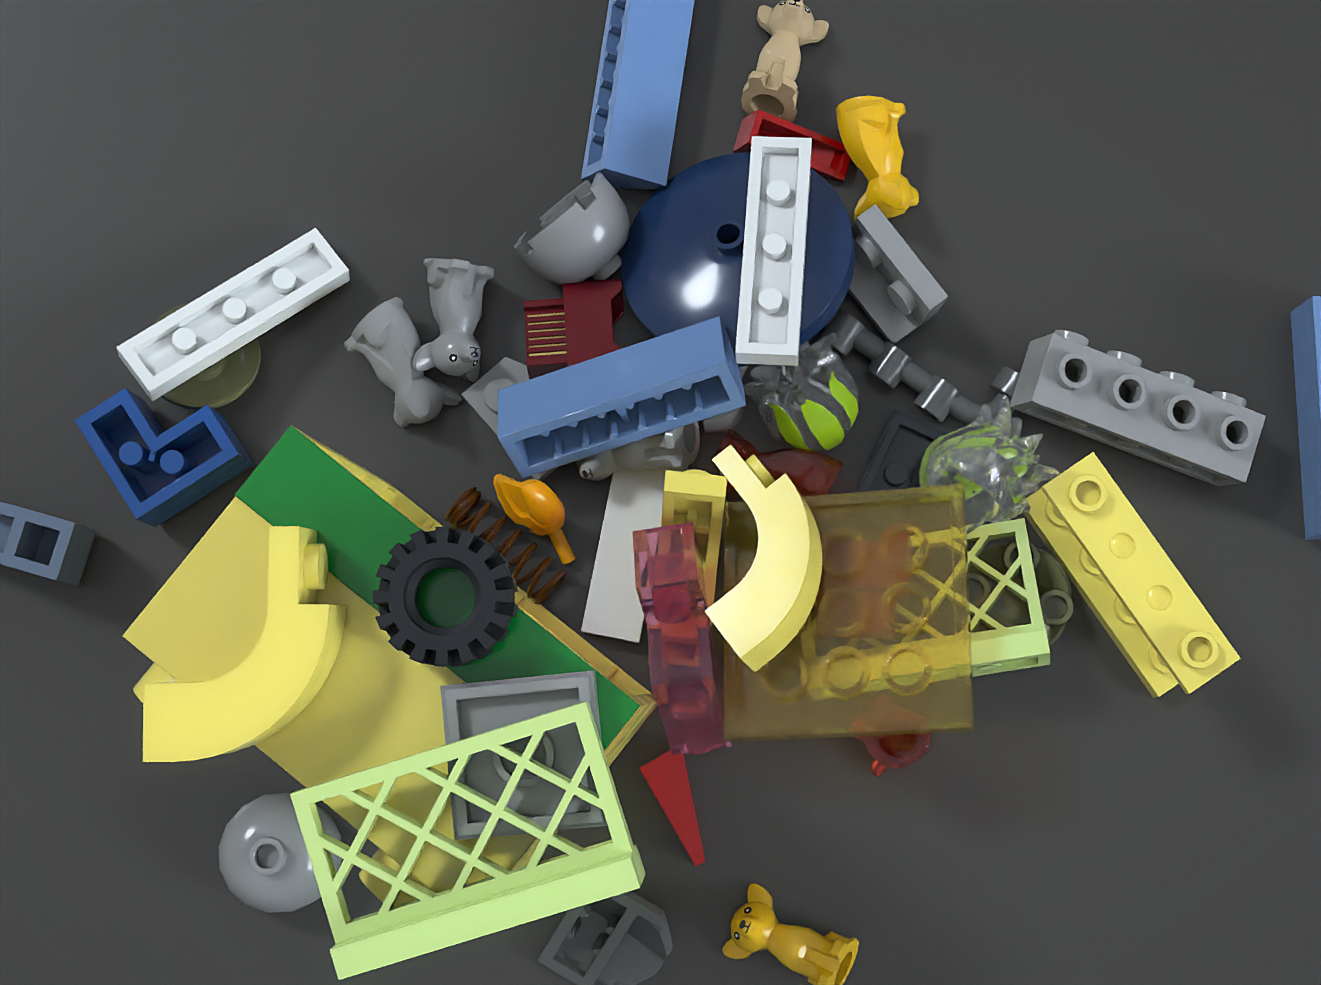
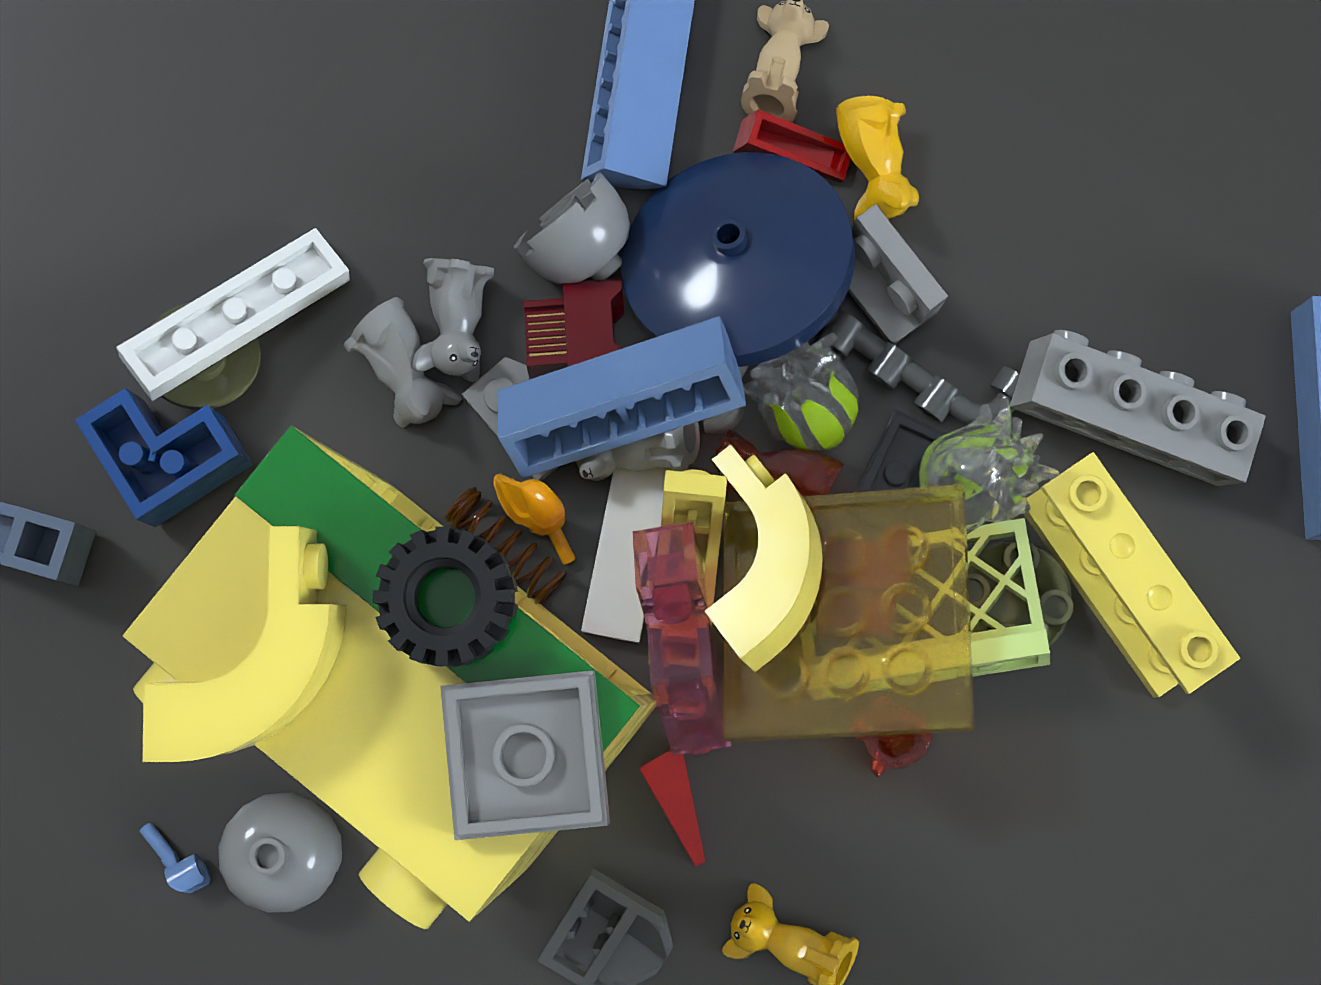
(181, 875): none -> medium blue hand
(486, 904): yellowish green fence -> none
(774, 251): white plate -> none

